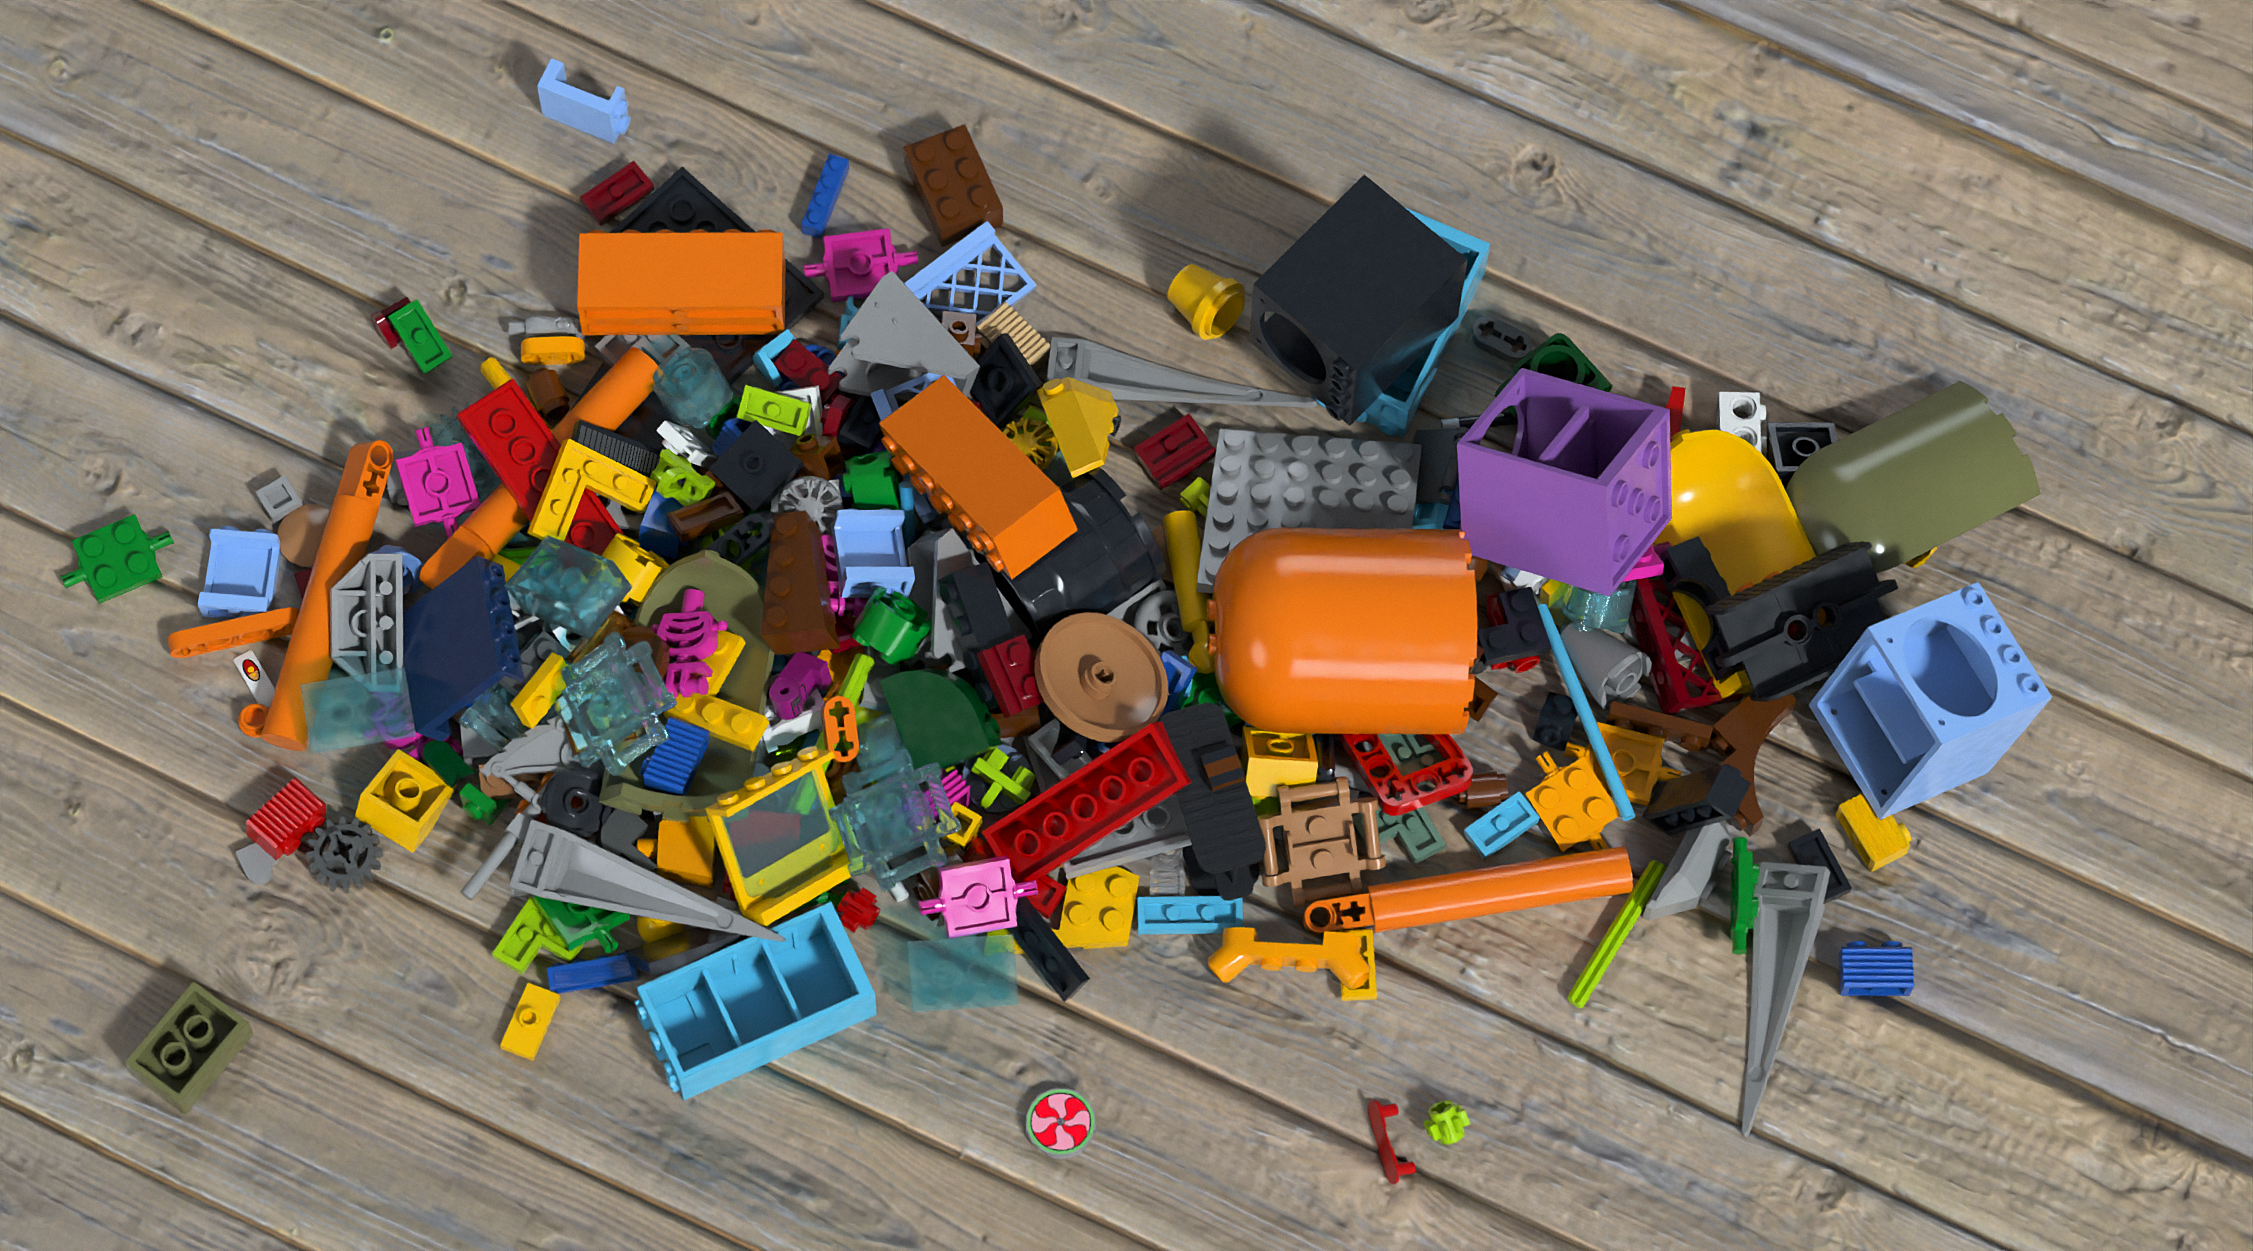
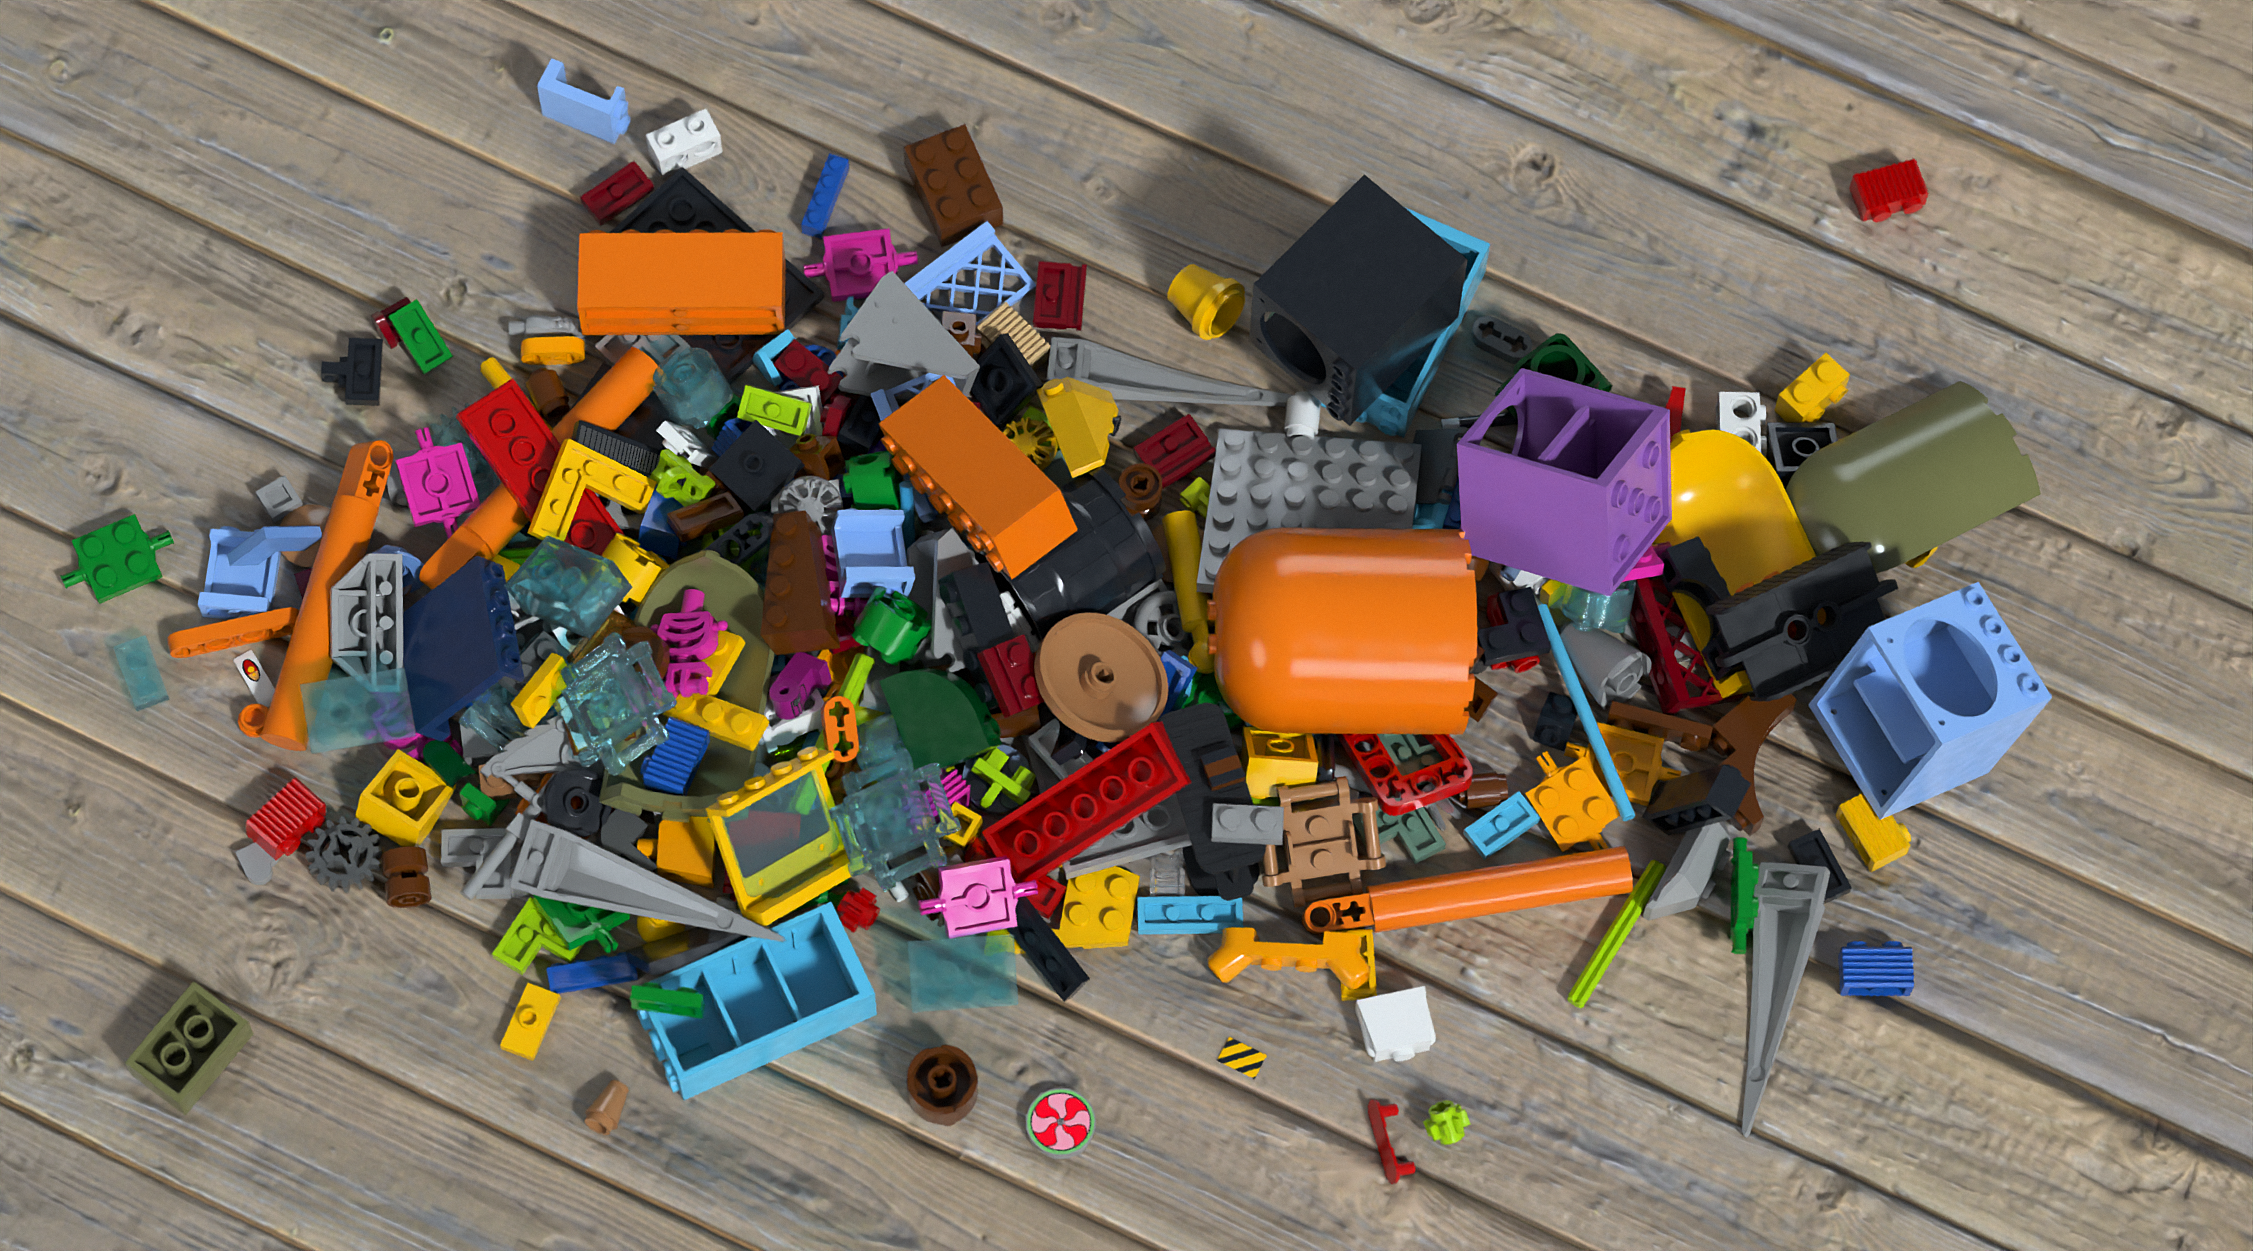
(141, 673): none -> clear light blue plate
(271, 540): none -> medium blue tile
(358, 371): none -> black hinge
(406, 875): none -> reddish brown wheel
(472, 848): none -> light grey plate
(606, 1110): none -> medium nougat cone
(656, 999): none -> green plate
(684, 143): none -> white brick
(939, 1065): none -> reddish brown brick
(1018, 621): none -> white axle
(1059, 296): none -> dark red plate
(1142, 490): none -> reddish brown wheel
(1241, 1058): none -> sticker
(1247, 824): none -> light grey plate
(1302, 415): none -> white brick
(1396, 1024): none -> white torso
(1445, 804): none -> flat silver piece
(1813, 391): none -> yellow brick
(1889, 191): none -> red brick

